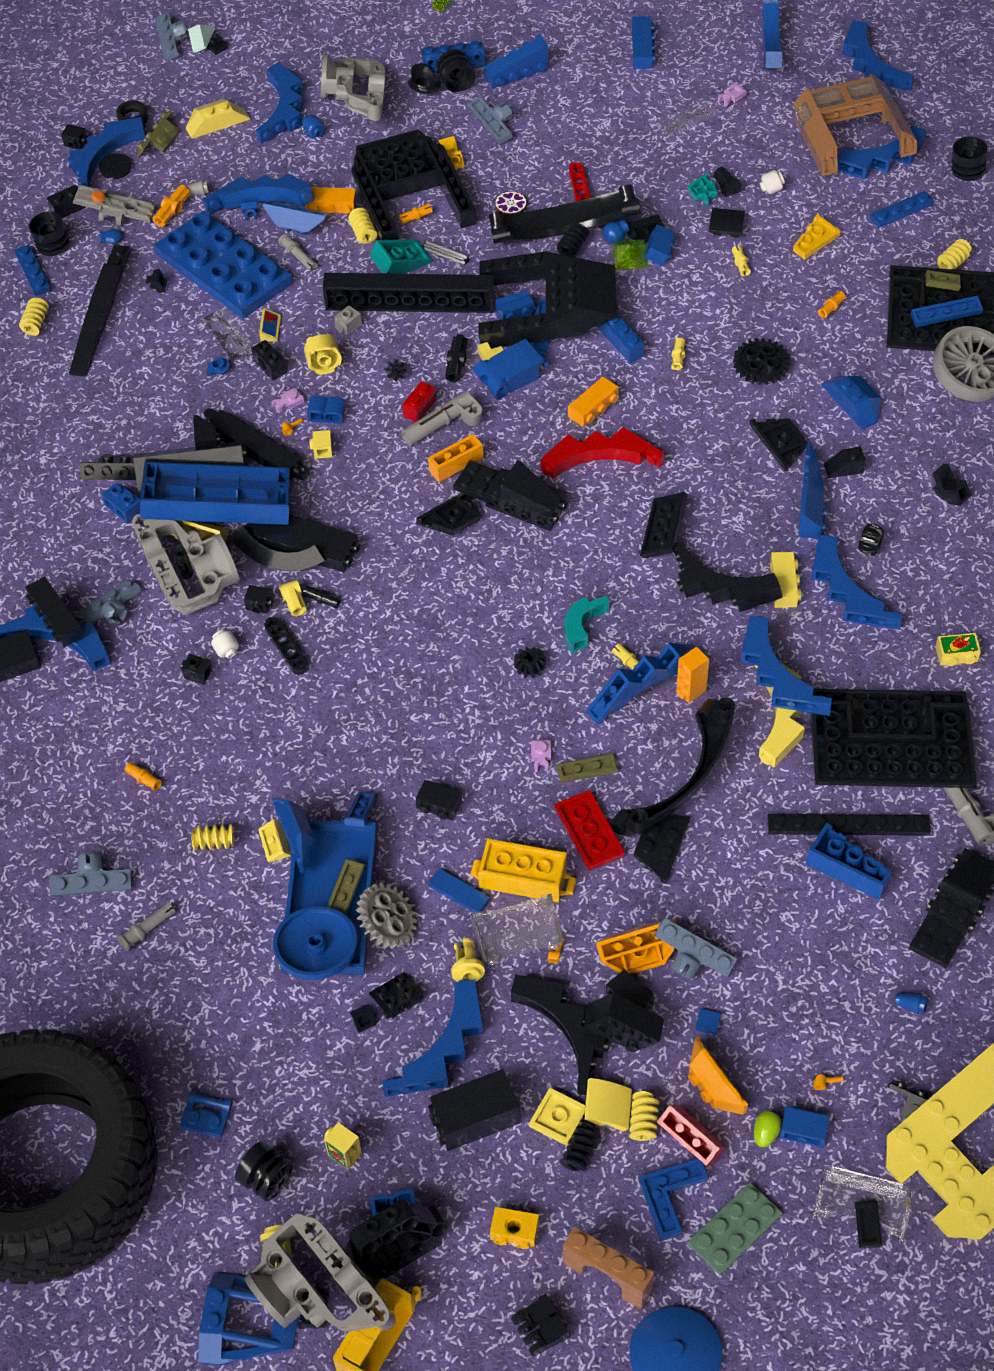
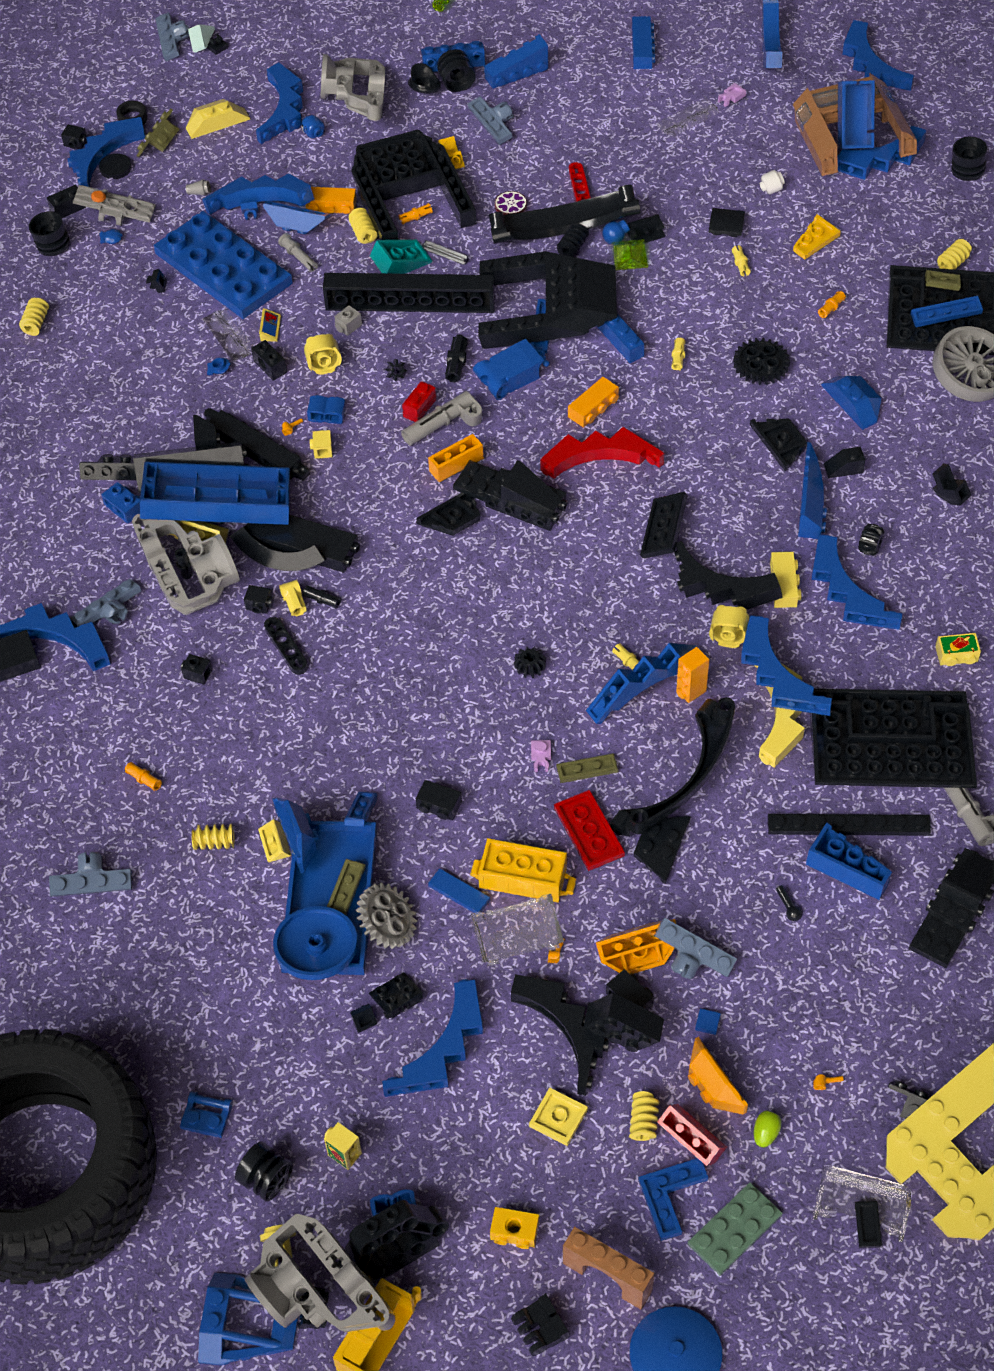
(32, 270): blue plate -> none
(54, 612): black brick -> none
(99, 310): black slope -> none
(138, 932): light grey pin -> none
(171, 205): light orange piece -> none
(225, 644): white head -> none
(288, 399): lavender plate -> none
(466, 962): light yellow piece -> none
(474, 1110): black brick -> none
(486, 352): light yellow piece -> none
(514, 305): blue brick -> none
(577, 615): teal arch -> none
(580, 1147): black piece -> none
(608, 1104): light yellow slope -> none
(659, 245): blue piece -> none
(703, 189): teal piece -> none
(727, 184): black piece -> none
(729, 626): none -> light yellow brick
(793, 912): none -> black bar
(804, 1126): blue brick -> none
(856, 114): none -> blue piece
(901, 209): blue plate -> none
(913, 1002): blue cone -> none

